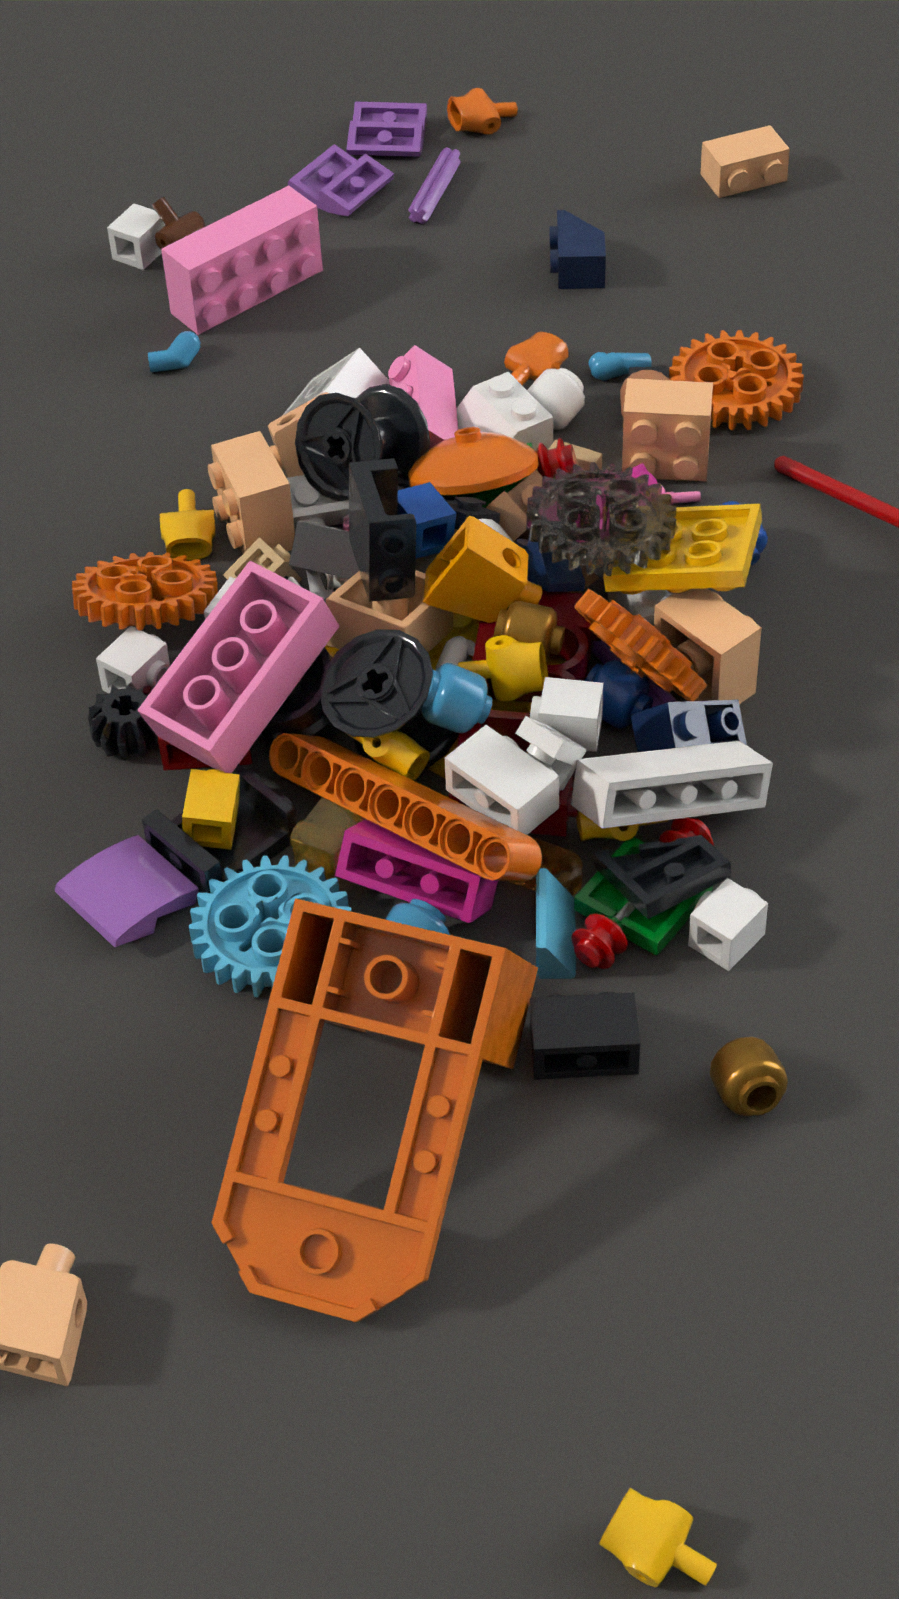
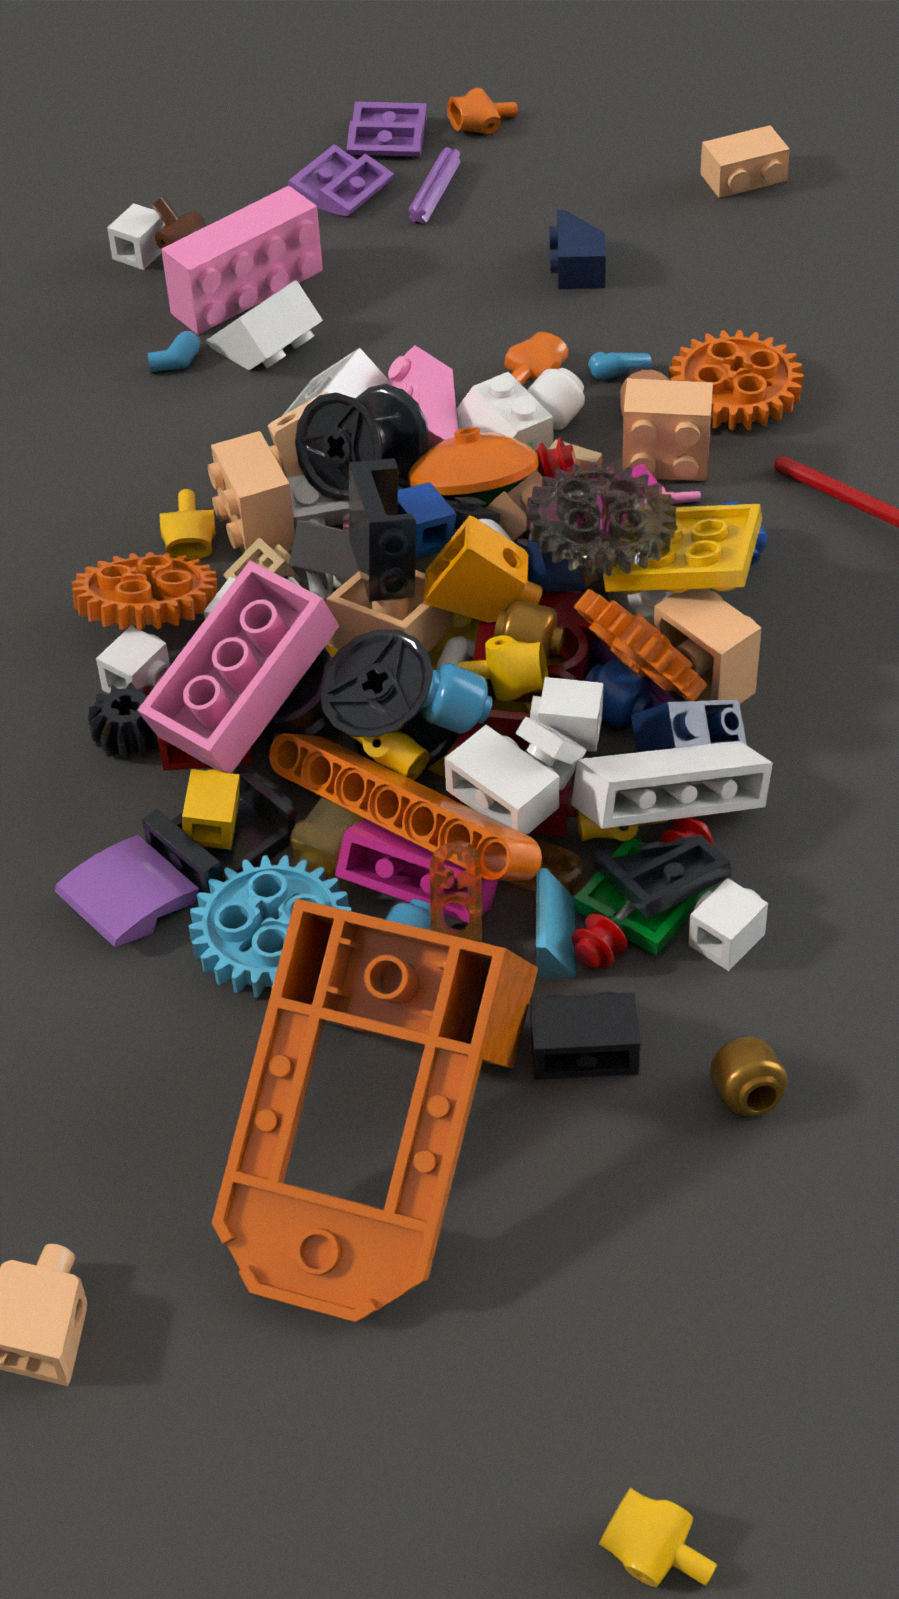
(268, 328): none -> white slope
(444, 878): none -> clear orange beam

